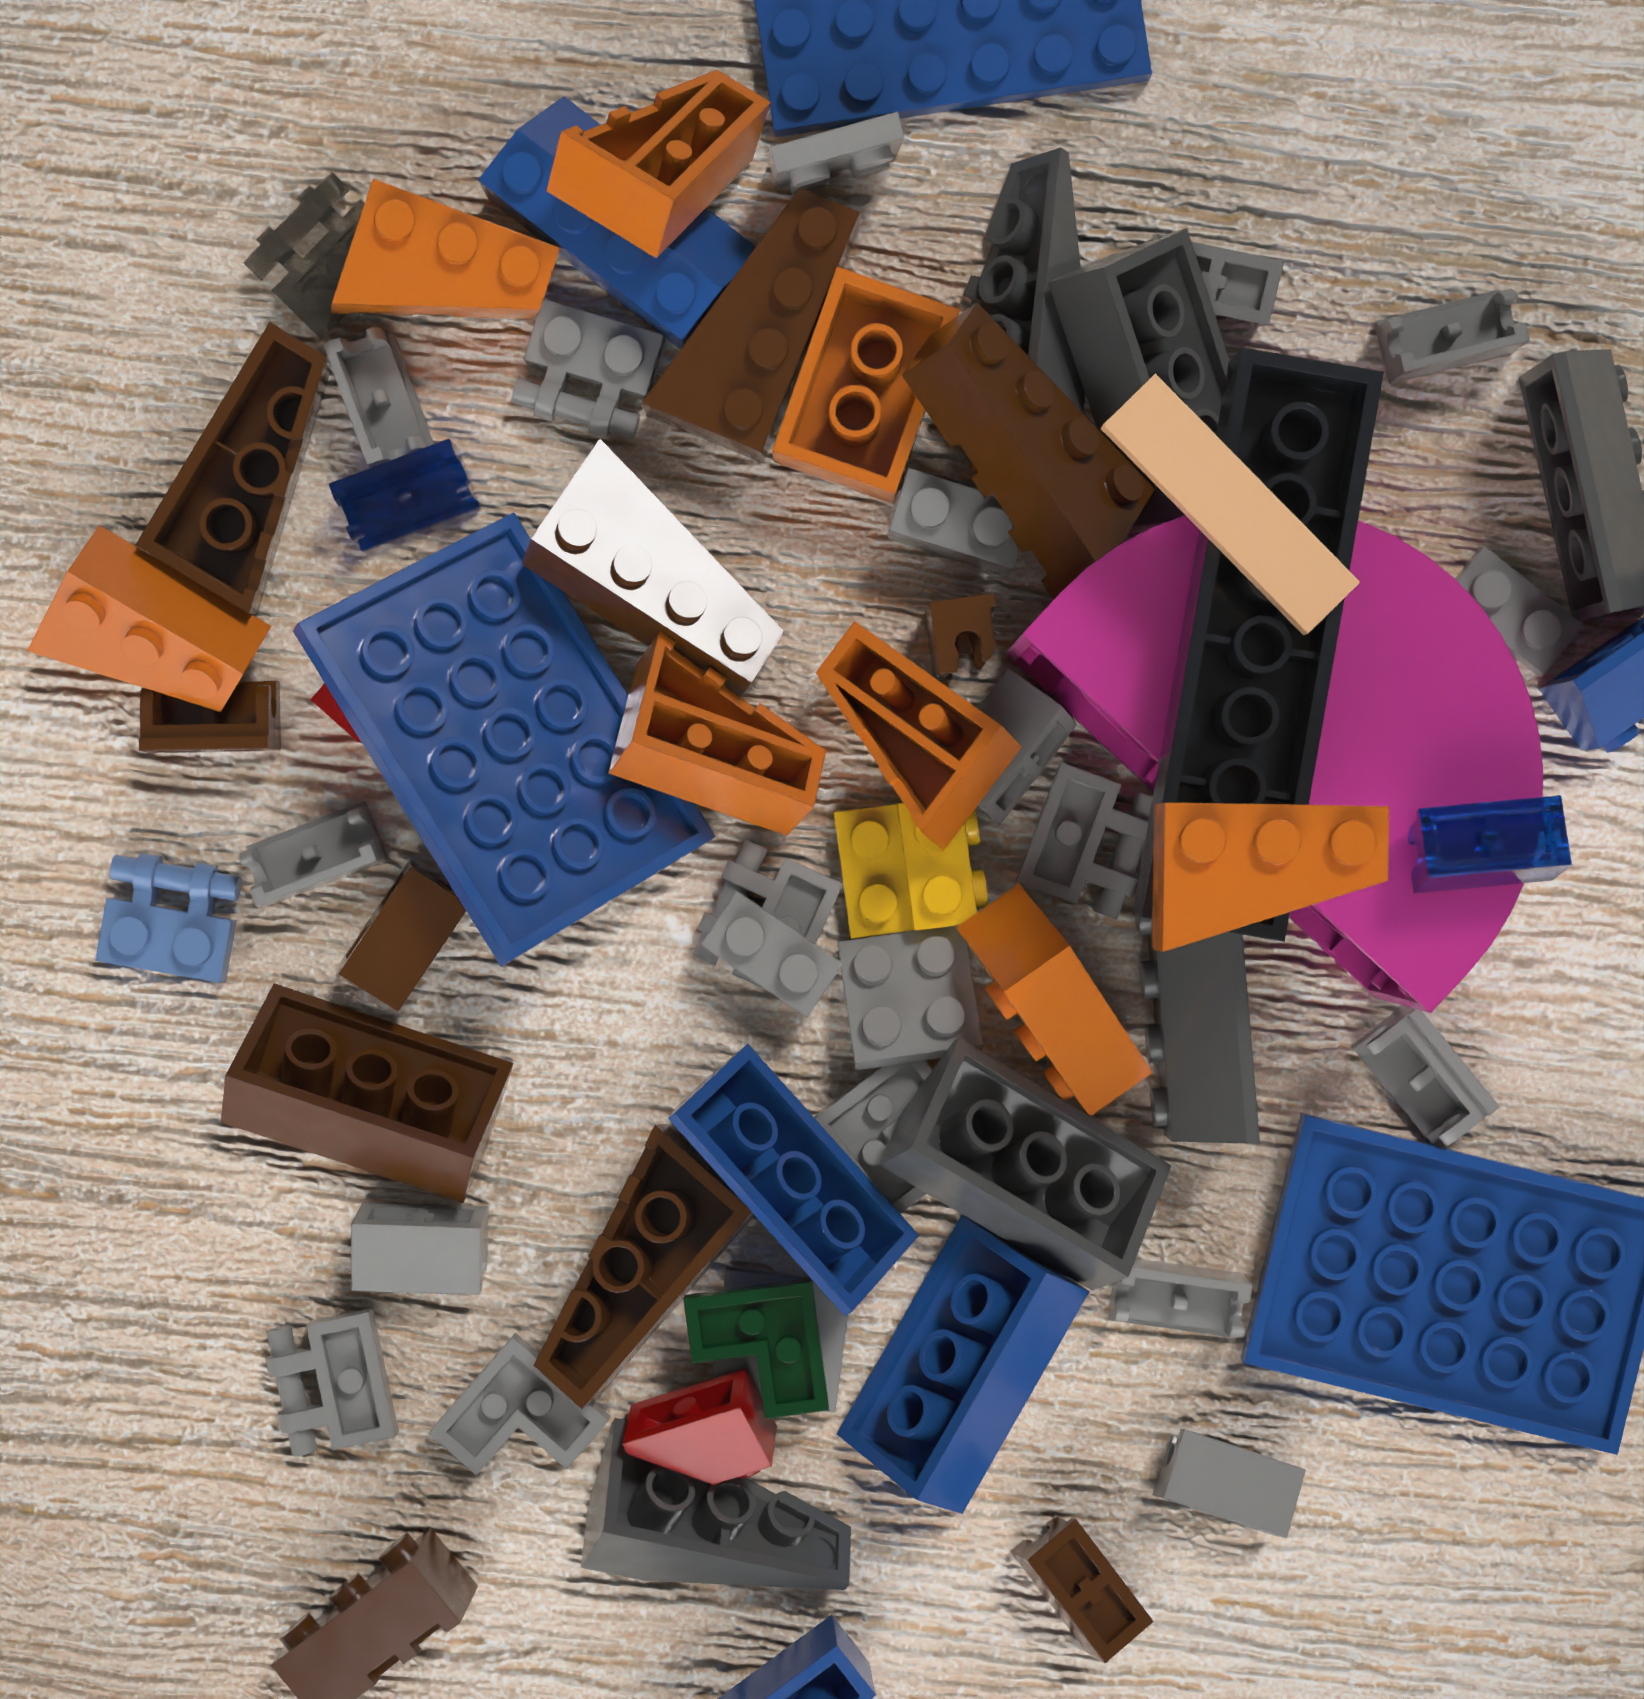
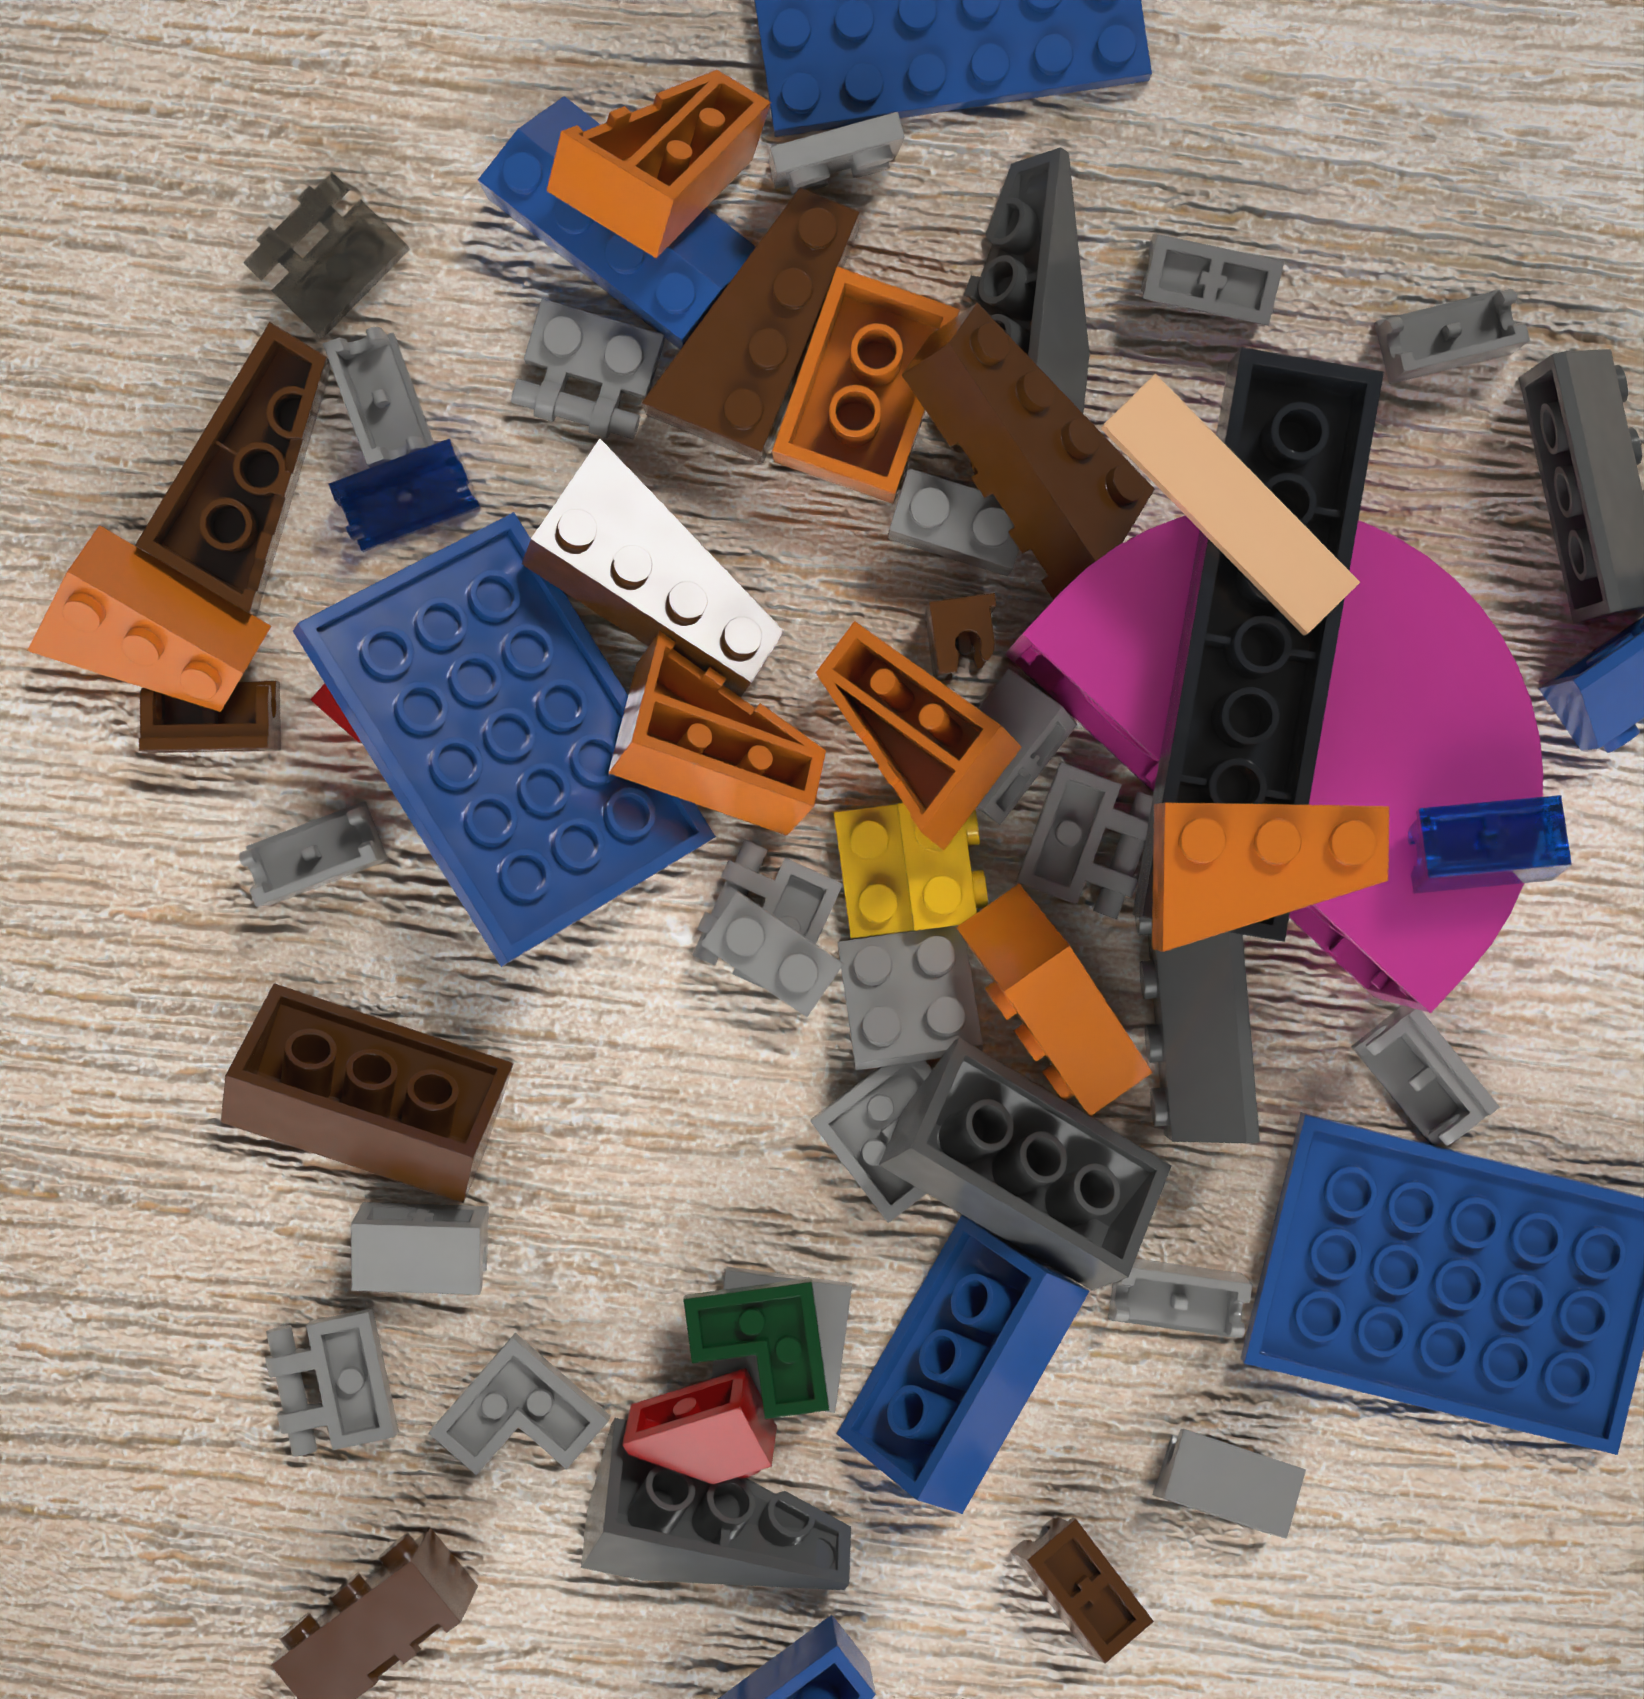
(164, 937): medium blue plate -> none
(402, 936): reddish brown hinge -> none
(439, 261): orange wedge -> none
(652, 1252): reddish brown wedge -> none
(794, 1178): blue slope -> none
(1141, 318): dark grey slope -> none
(1525, 616): light grey plate -> none

